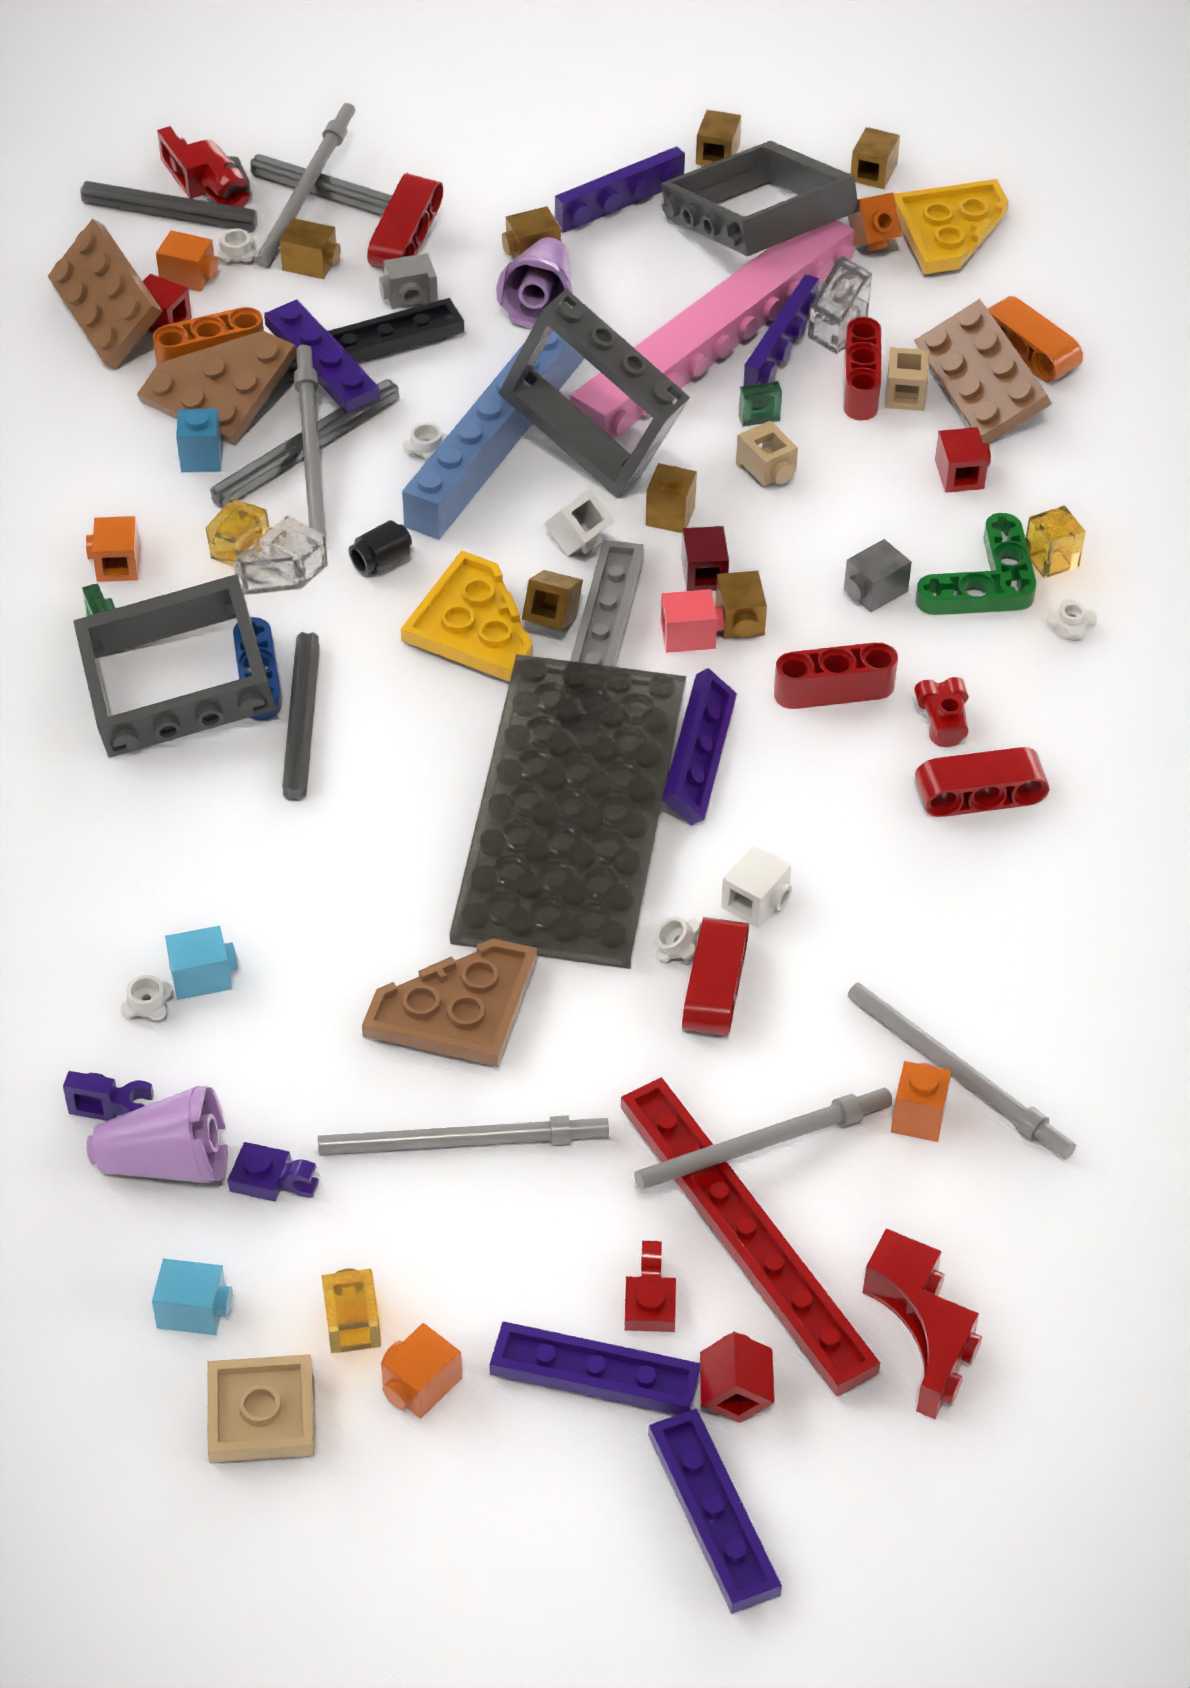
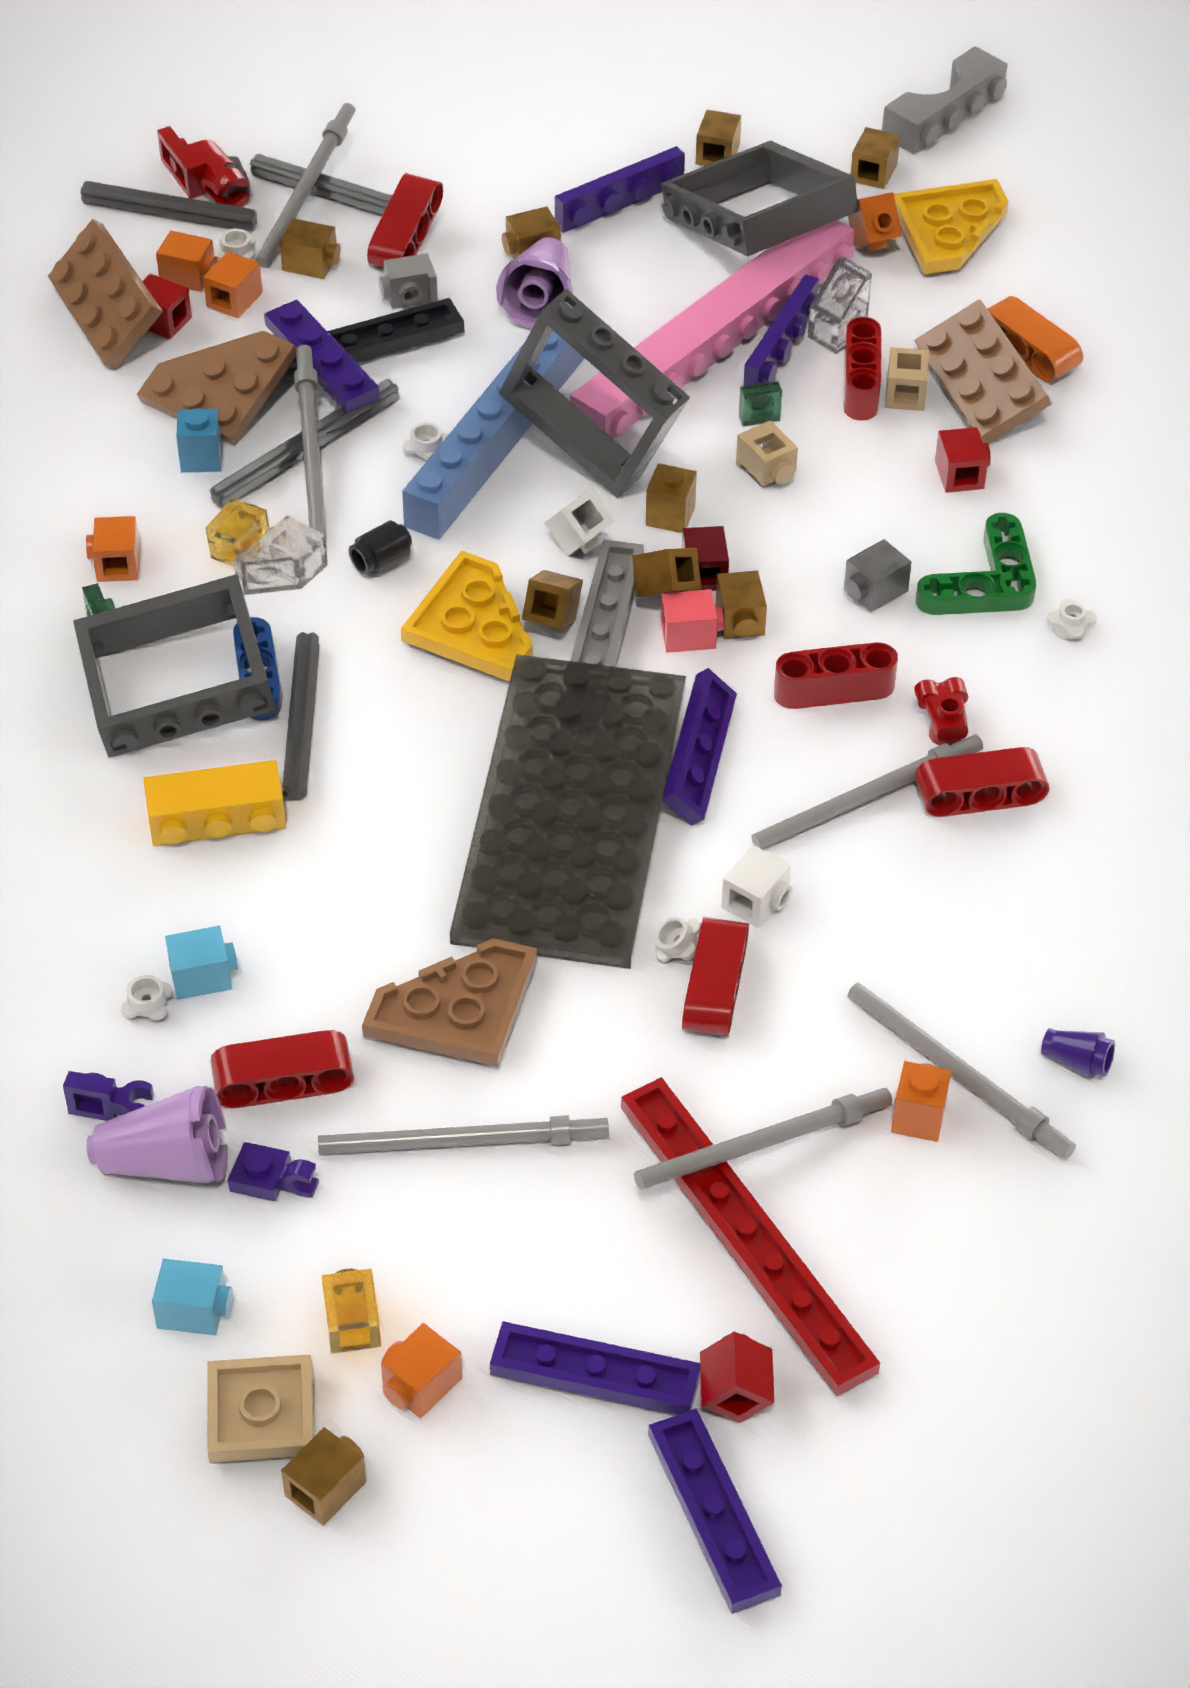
(204, 332): orange beam -> none
(214, 802): none -> yellow brick
(232, 284): none -> orange brick
(281, 1069): none -> red beam
(324, 1475): none -> pearl gold brick
(650, 1298): red plate -> none
(666, 571): none -> pearl gold brick
(859, 794): none -> light grey bar
(908, 1282): red arch -> none
(923, 118): none -> light grey arch
(1055, 541): clear yellow brick -> none
(1081, 1050): none -> dark purple cone

